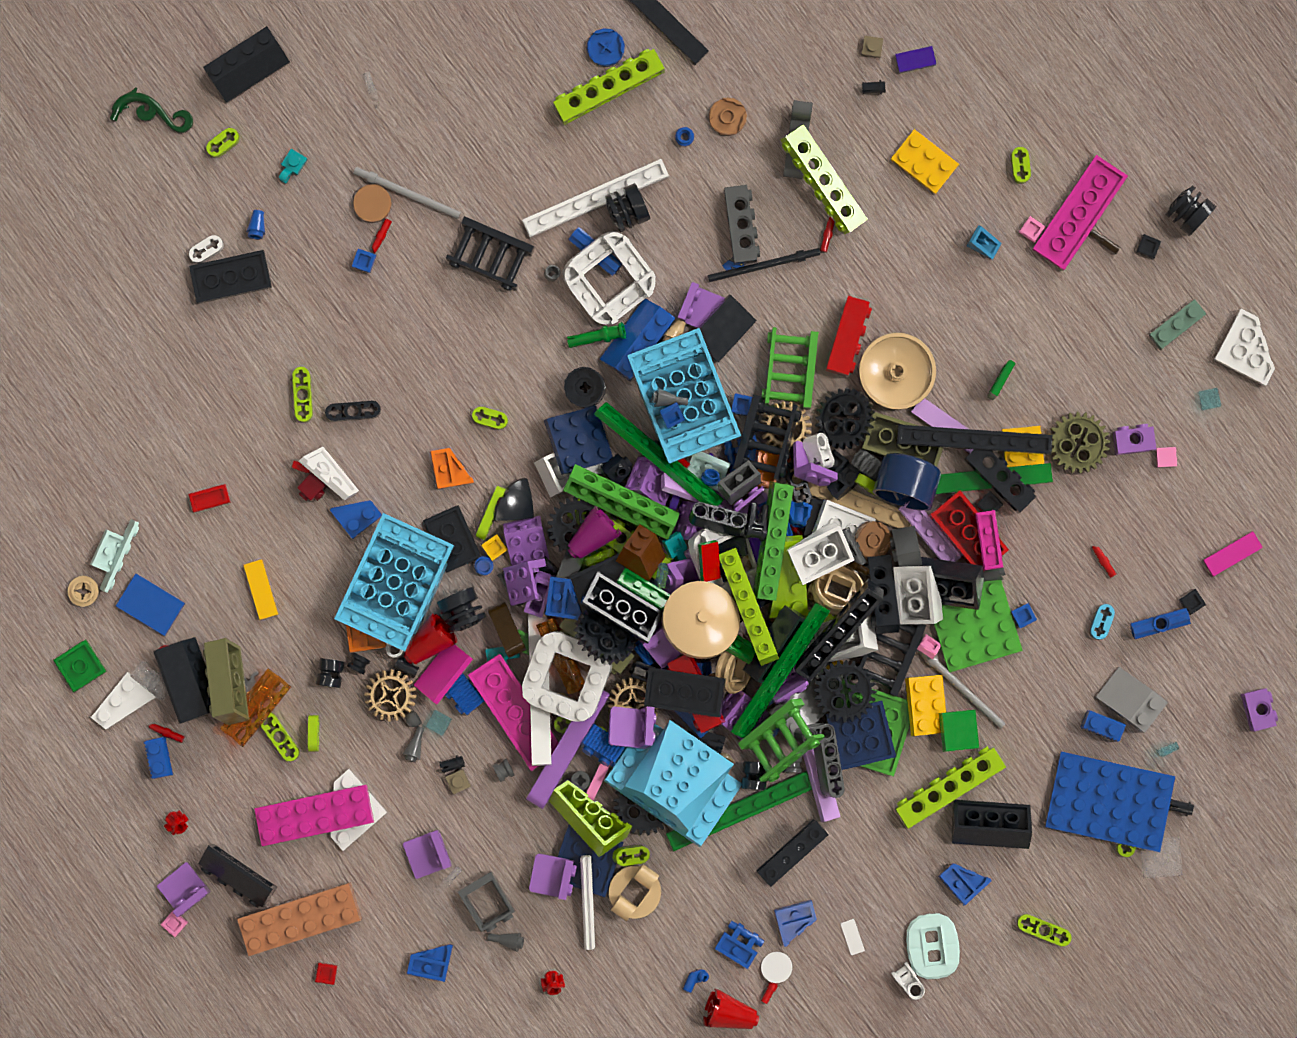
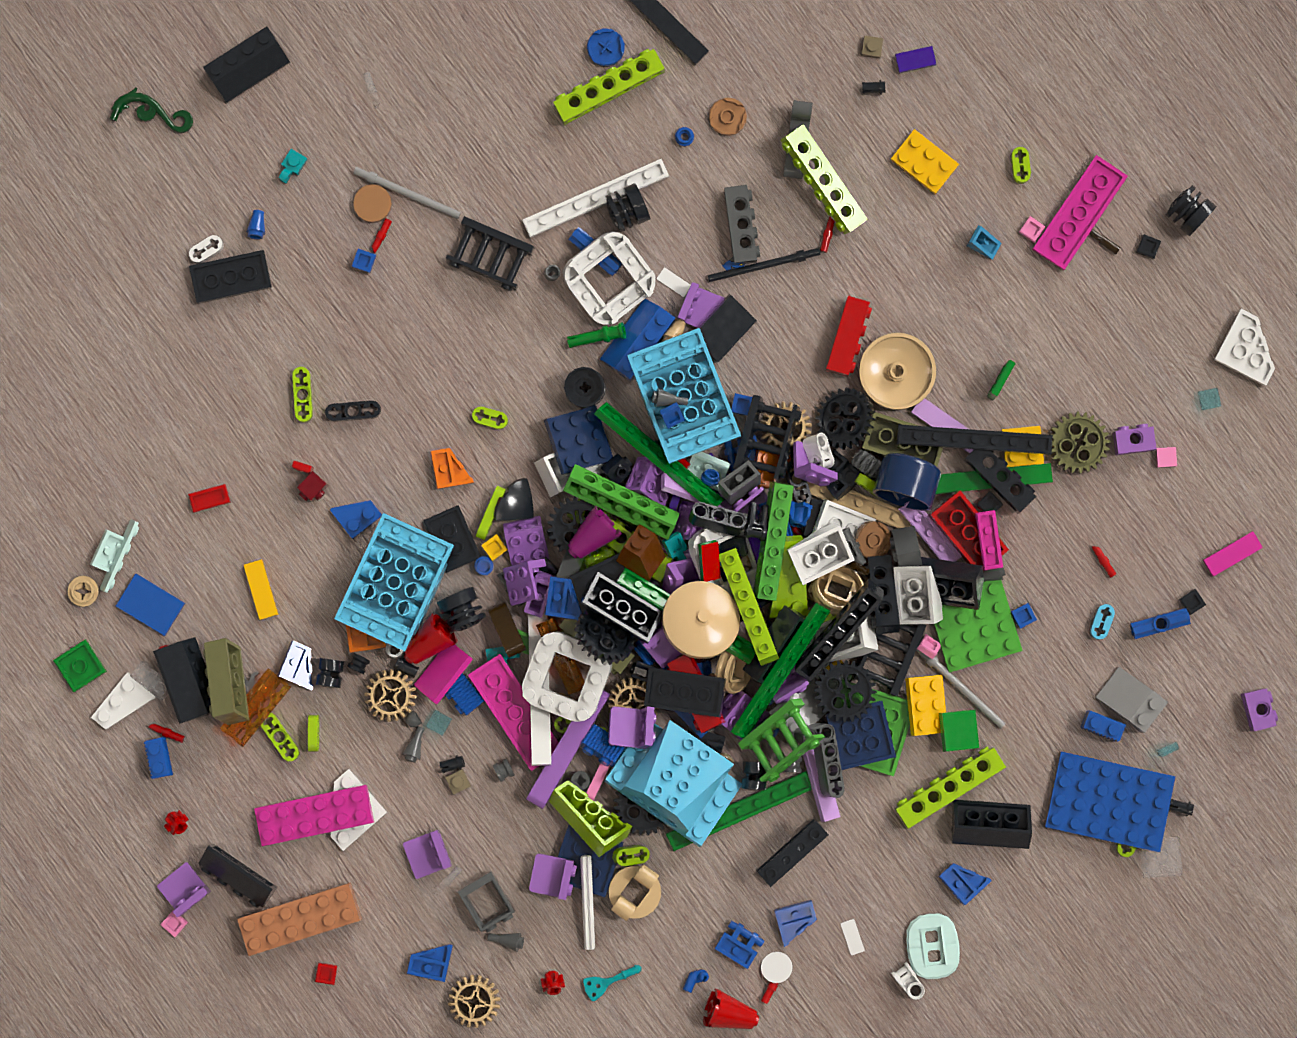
(220, 138): lime beam -> none
(297, 666): none -> wing
(329, 472): white wing -> none
(465, 999): none -> tan gear
(604, 983): none -> teal piece
(662, 574): clear light blue tile -> none
(674, 282): none -> white sticker
(807, 360): bright green fence -> none
(1028, 929): lime beam -> none
(1177, 324): sand green plate -> none

